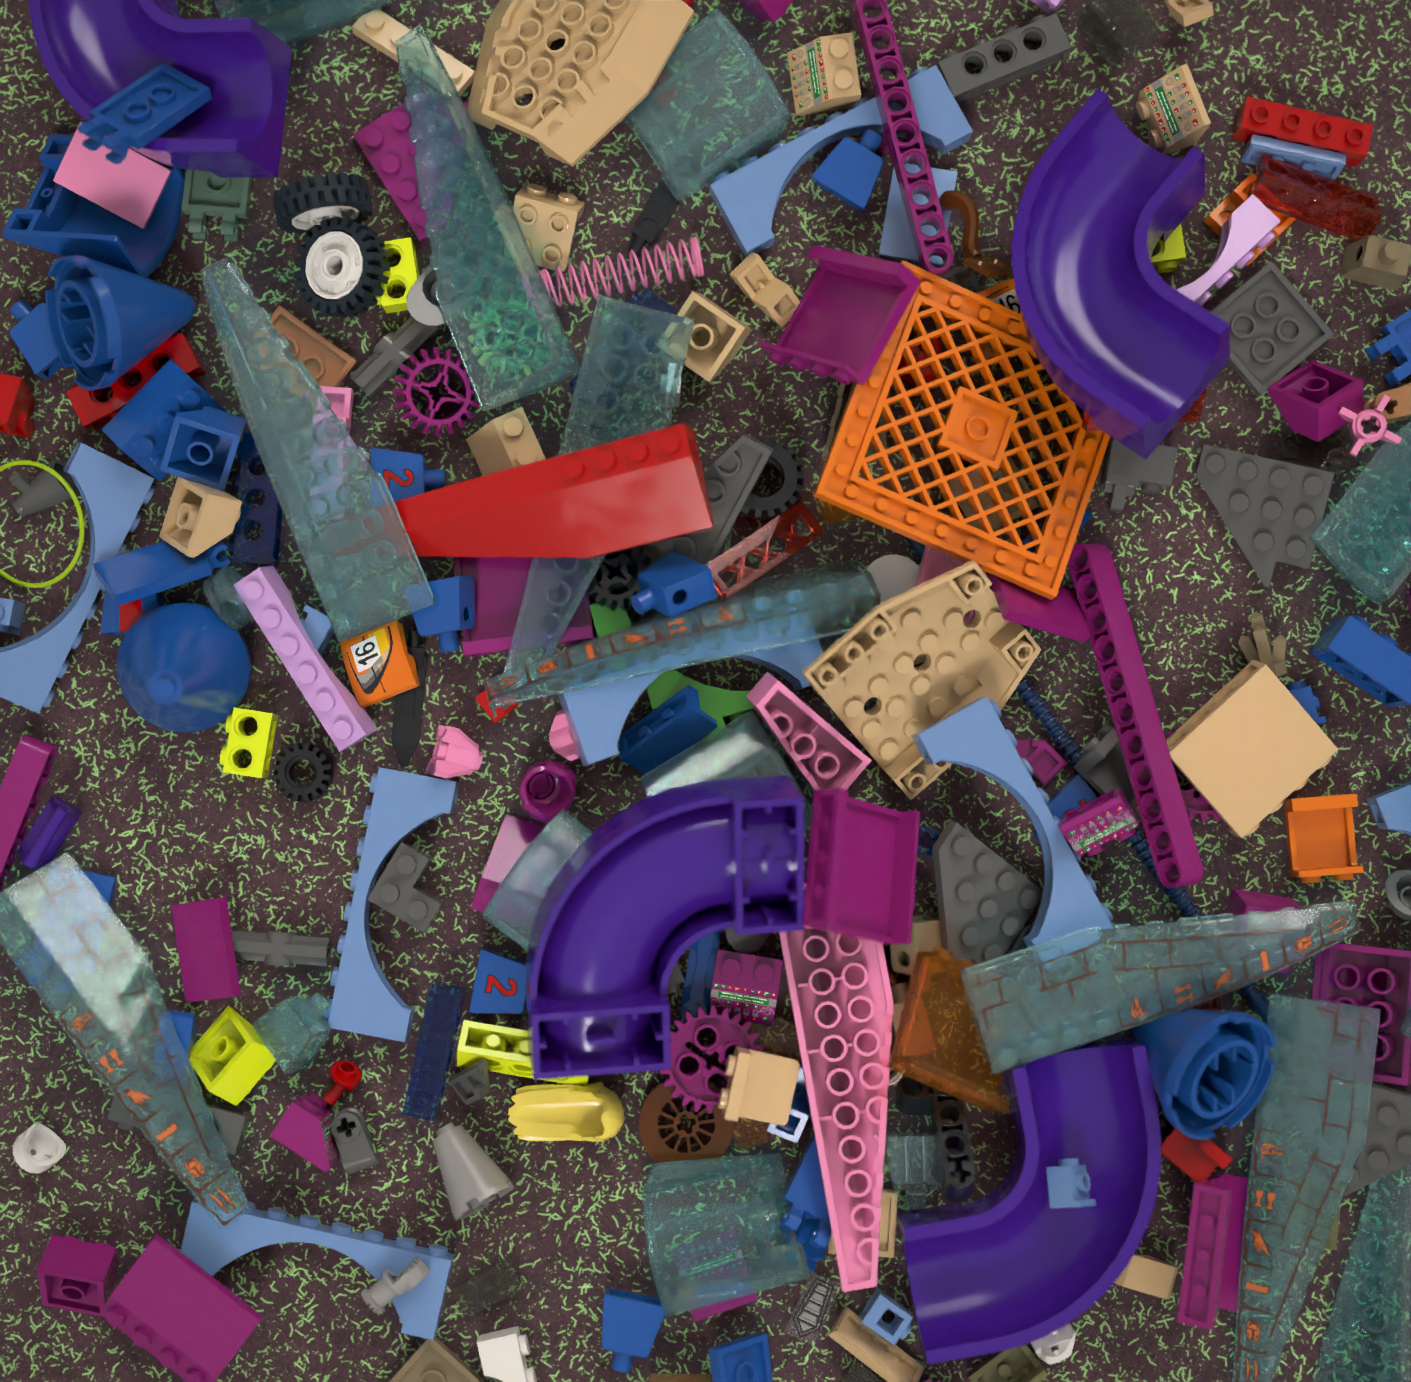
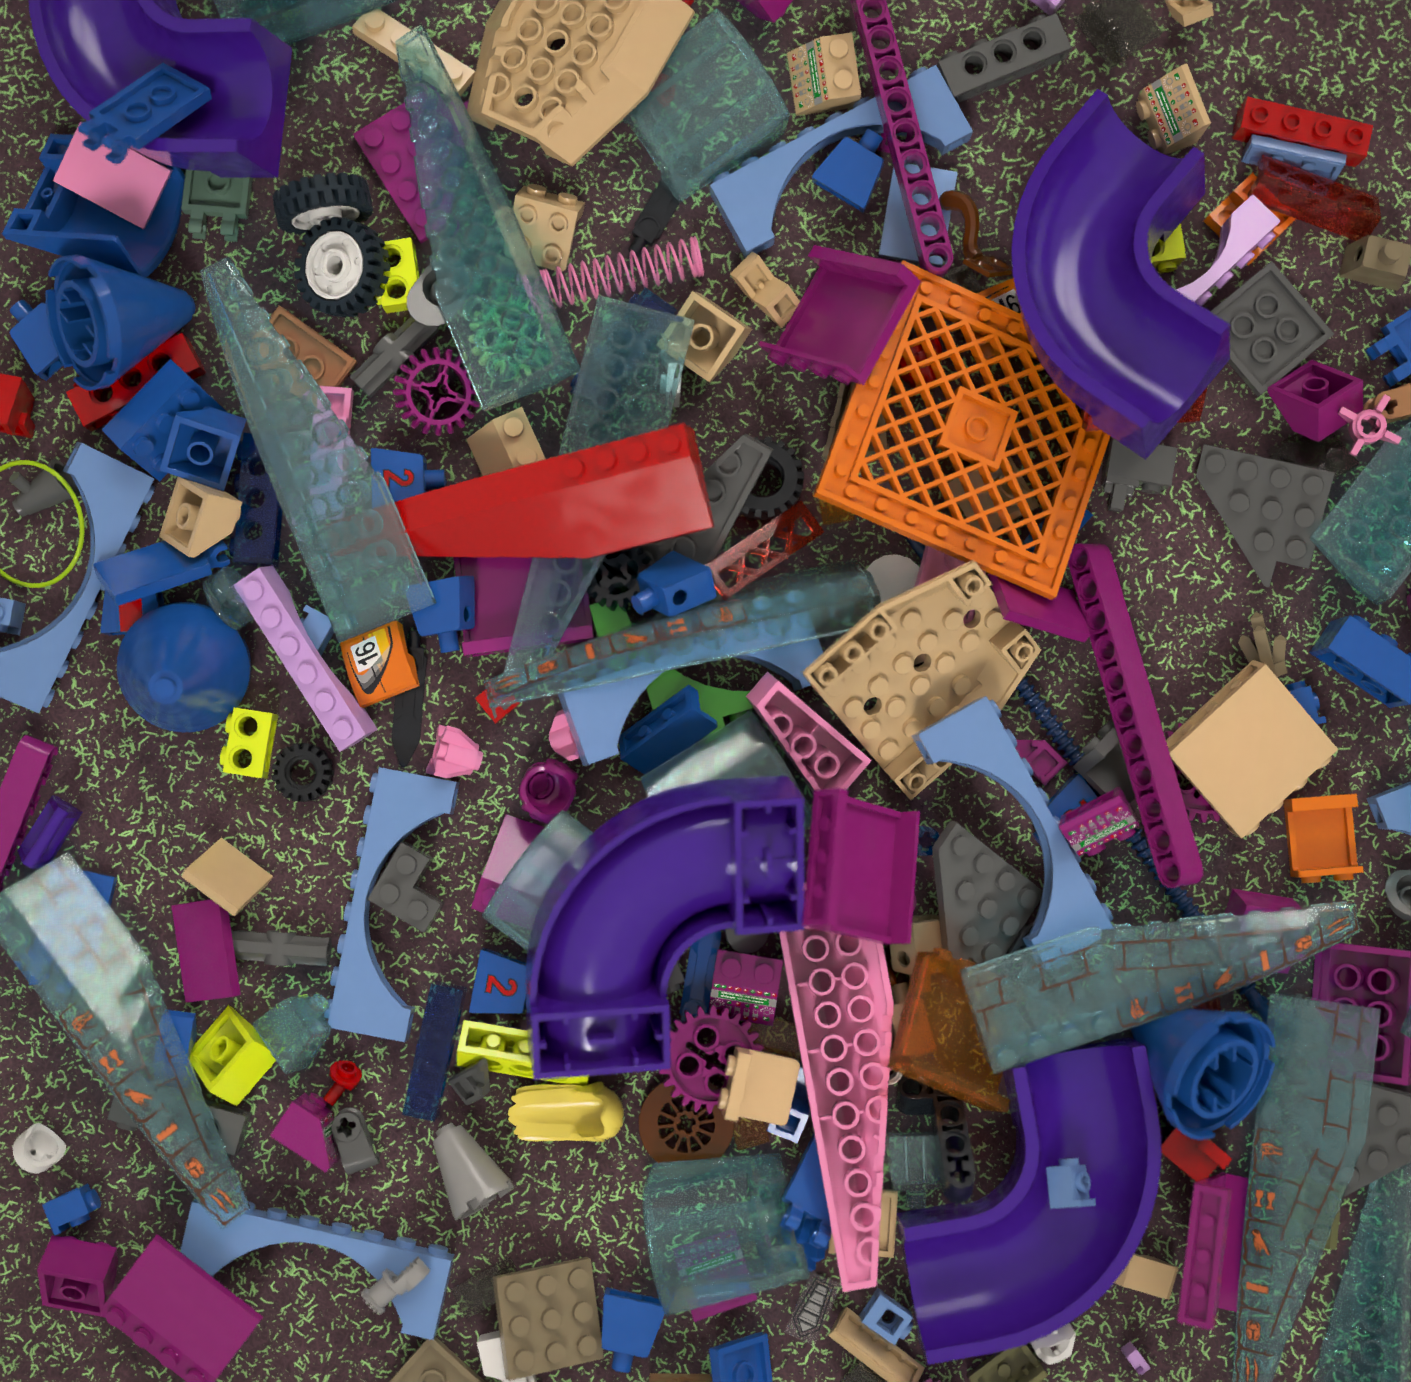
(71, 1208): none -> blue brick
(227, 876): none -> tan tile
(547, 1318): none -> dark tan plate
(1135, 1358): none -> lavender tile

